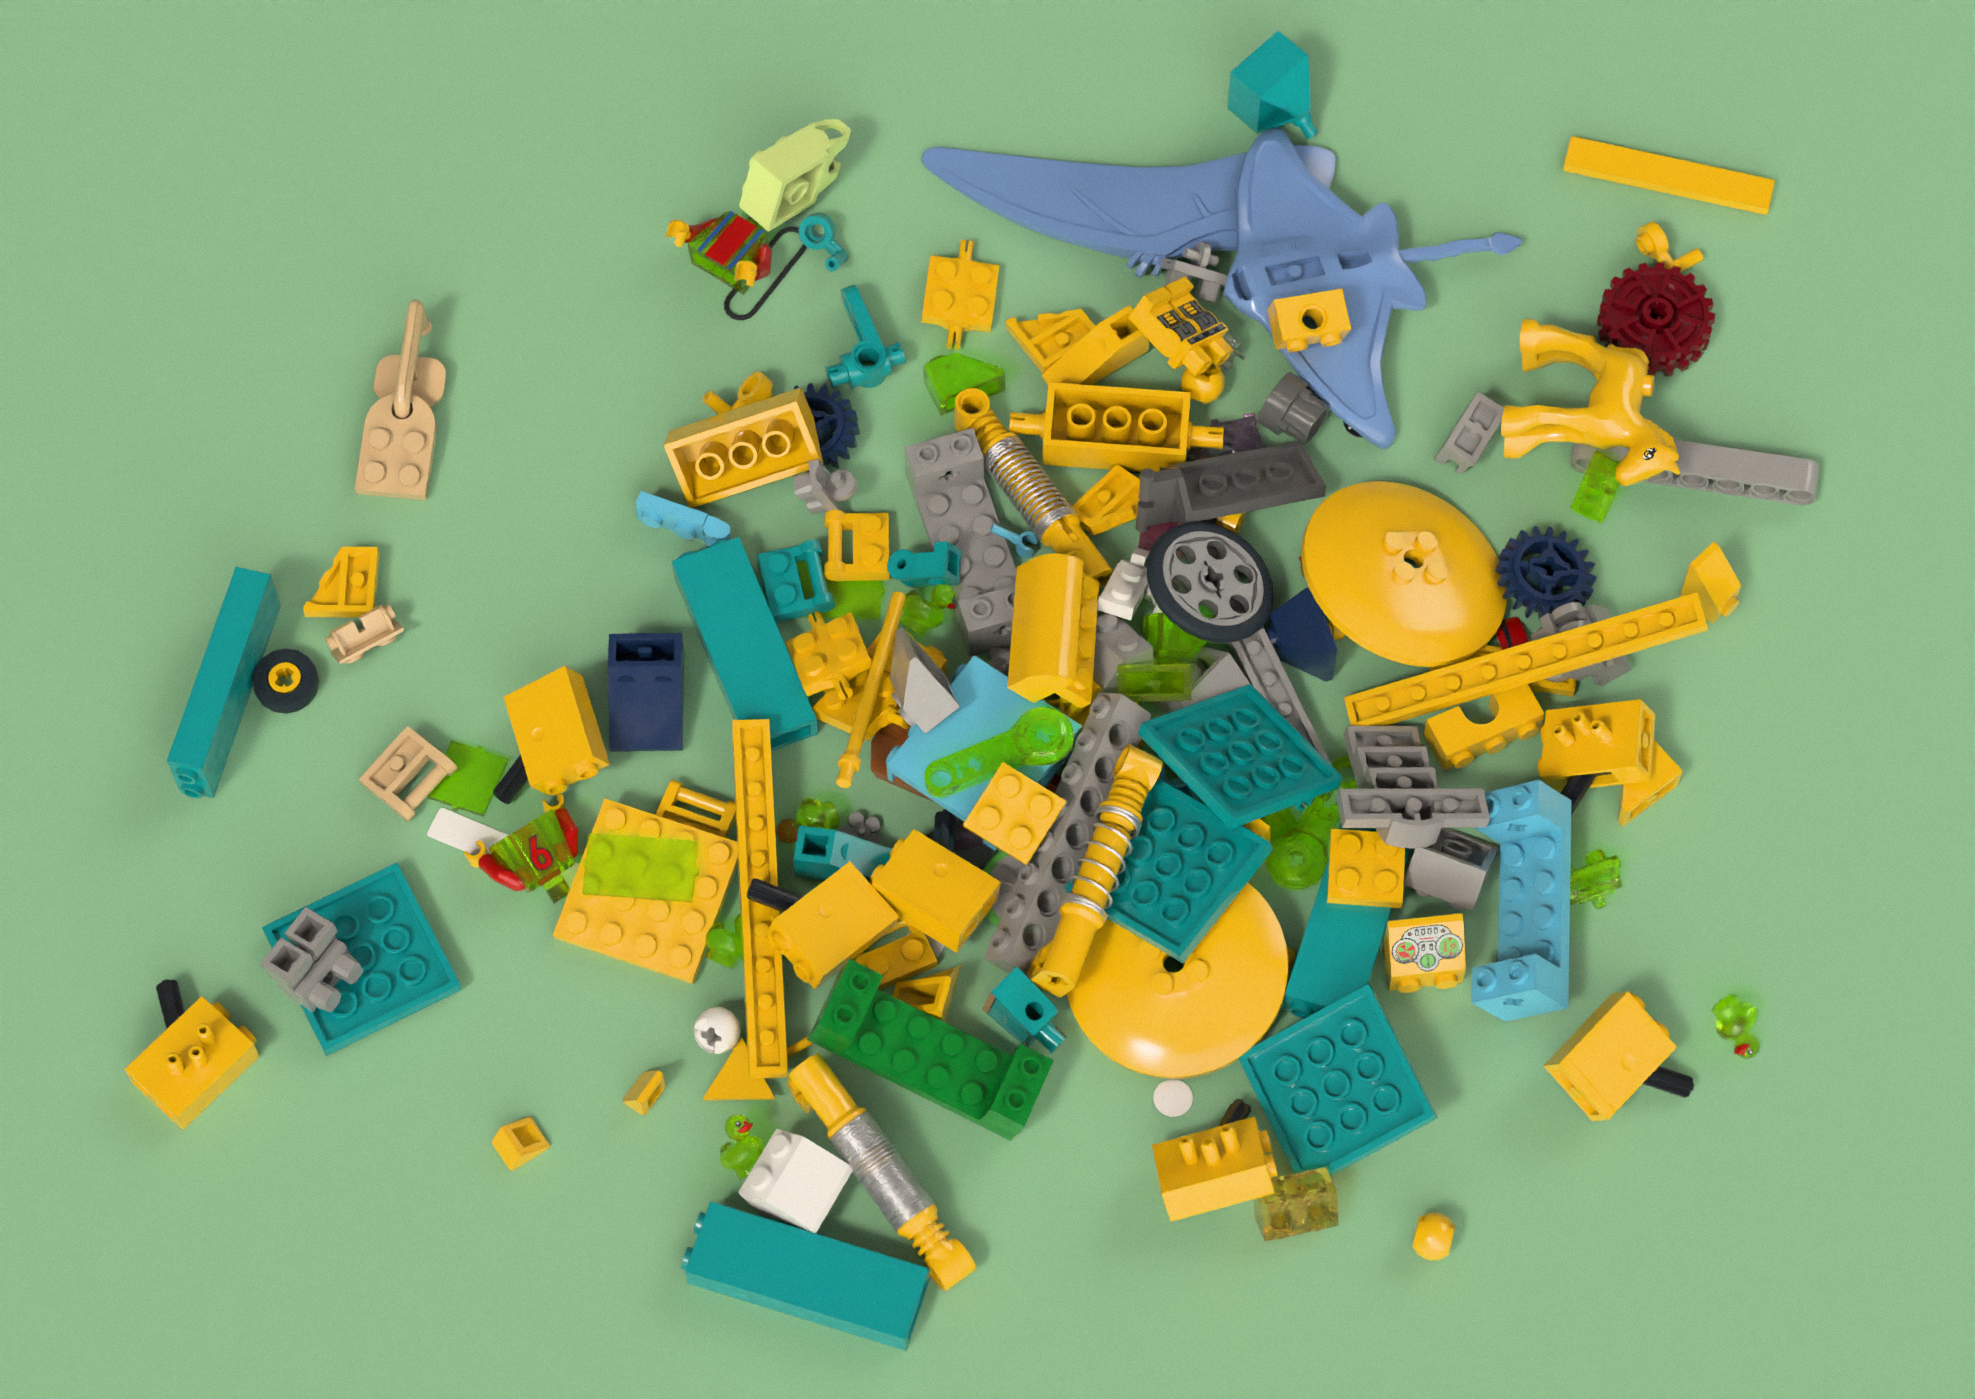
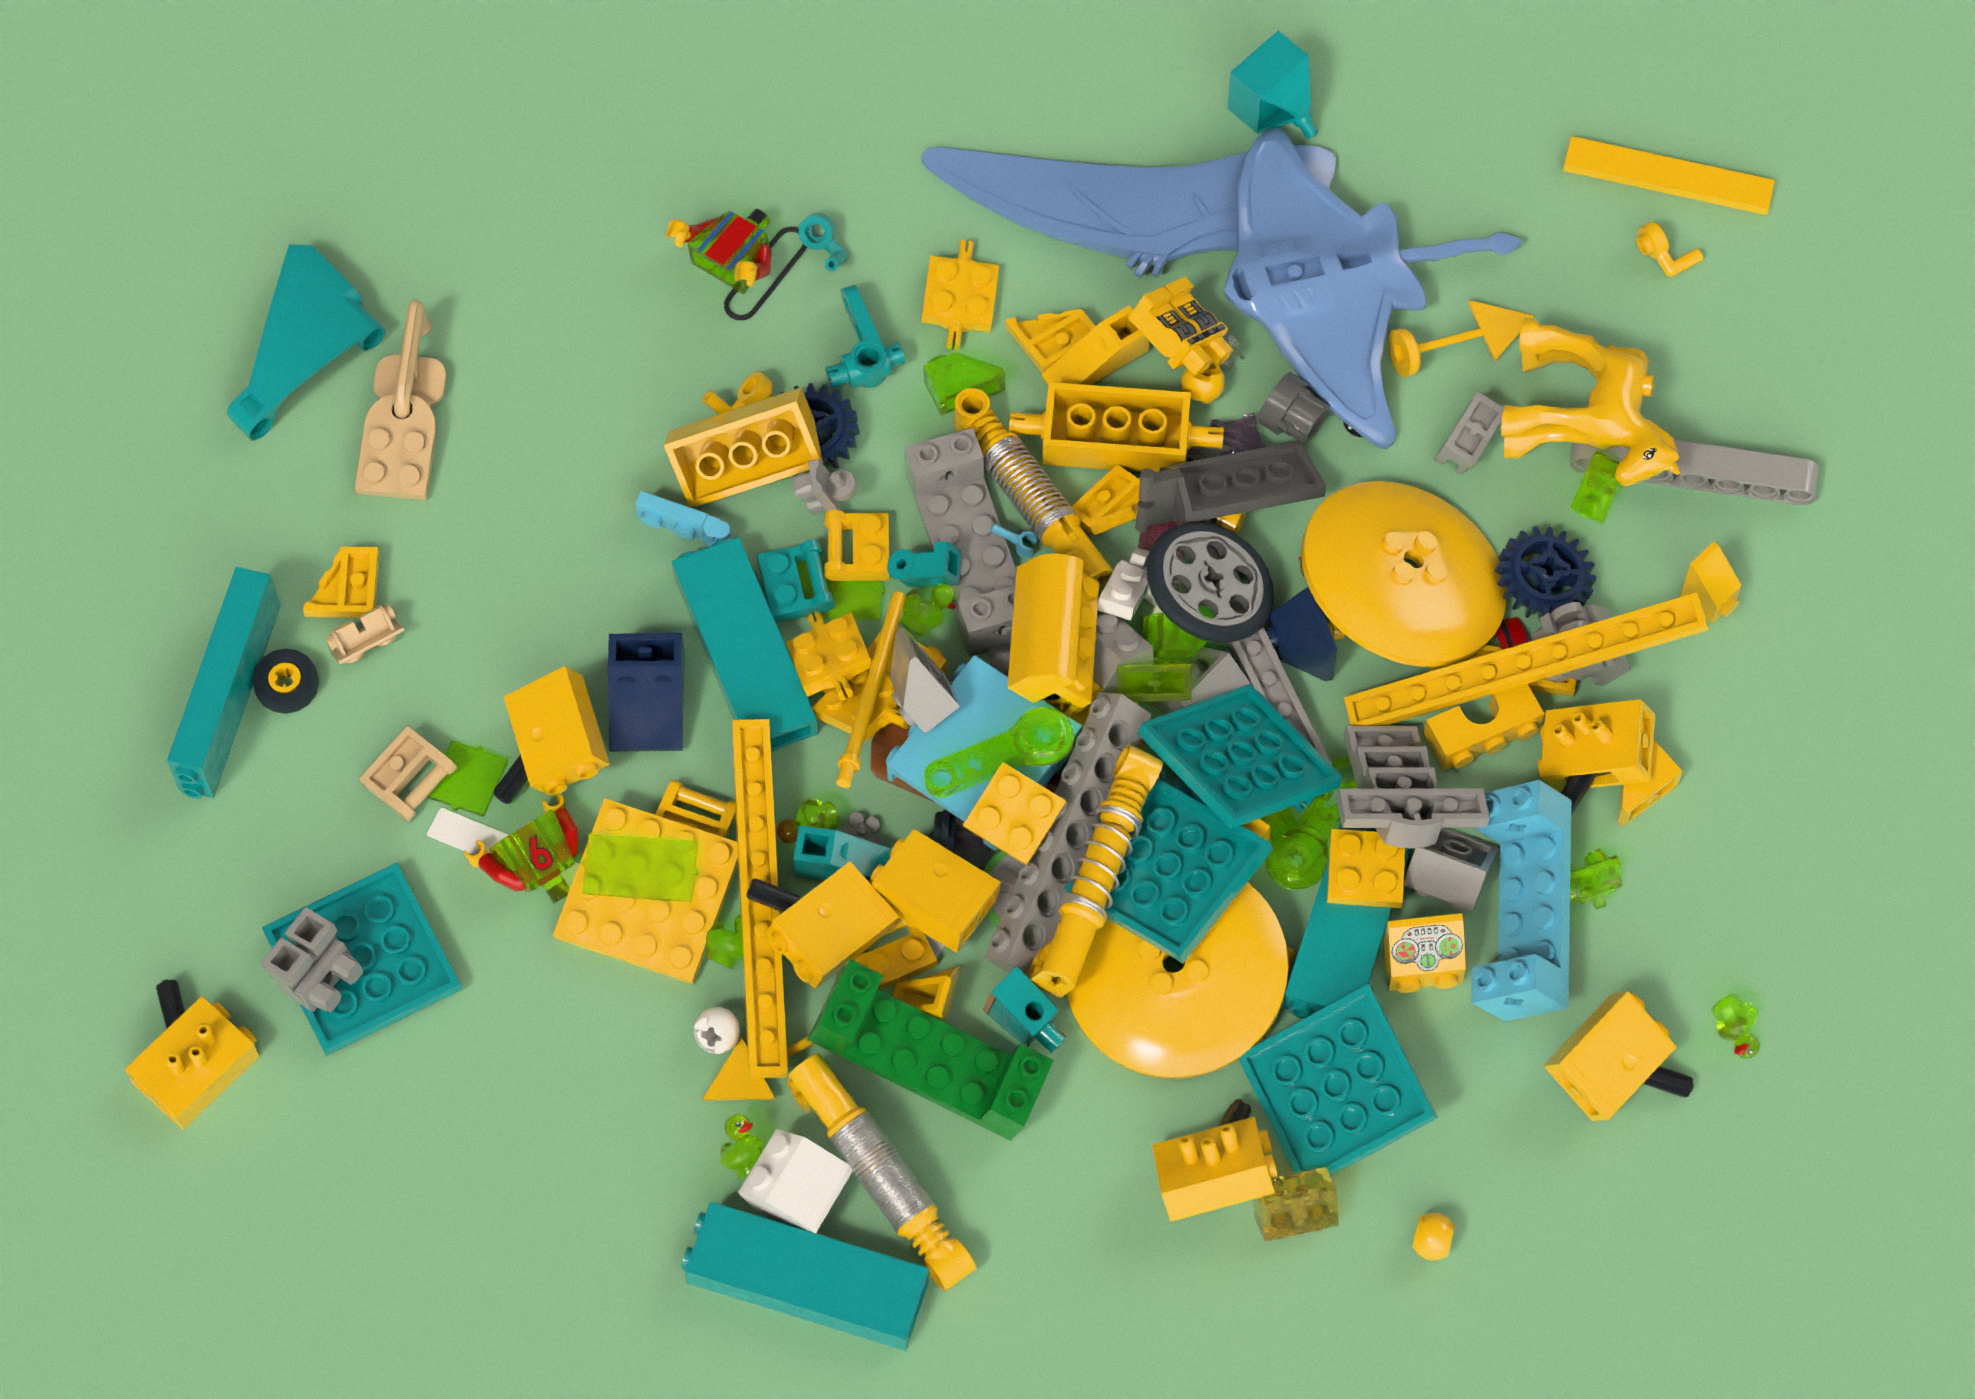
(307, 326): none -> teal panel
(519, 1142): yellow slope -> none
(645, 1091): yellow slope -> none
(792, 173): yellowish green brick -> none
(1173, 1098): white sticker -> none
(1209, 281): light grey hips -> none
(1325, 307): yellow brick -> none
(1495, 324): none -> yellow piece
(1670, 298): dark red piece -> none

